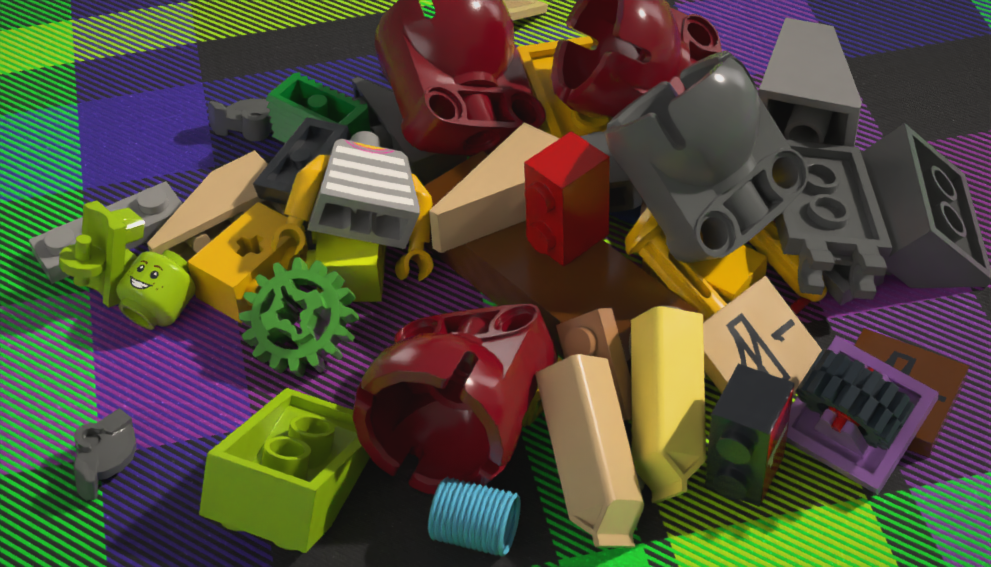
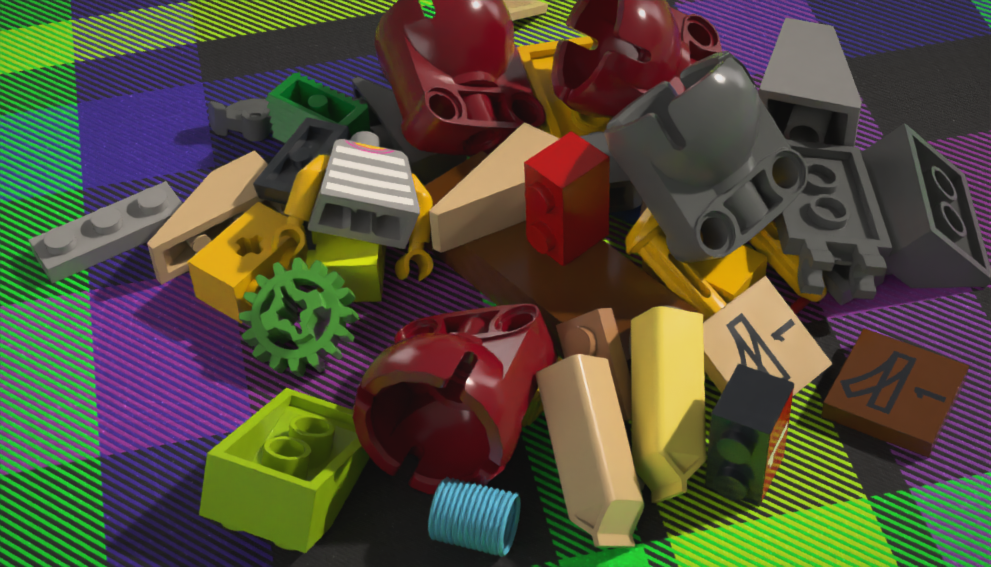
(100, 253): lime hips -> none
(102, 451): dark grey piece -> none
(155, 289): lime head -> none
(857, 414): plate -> none

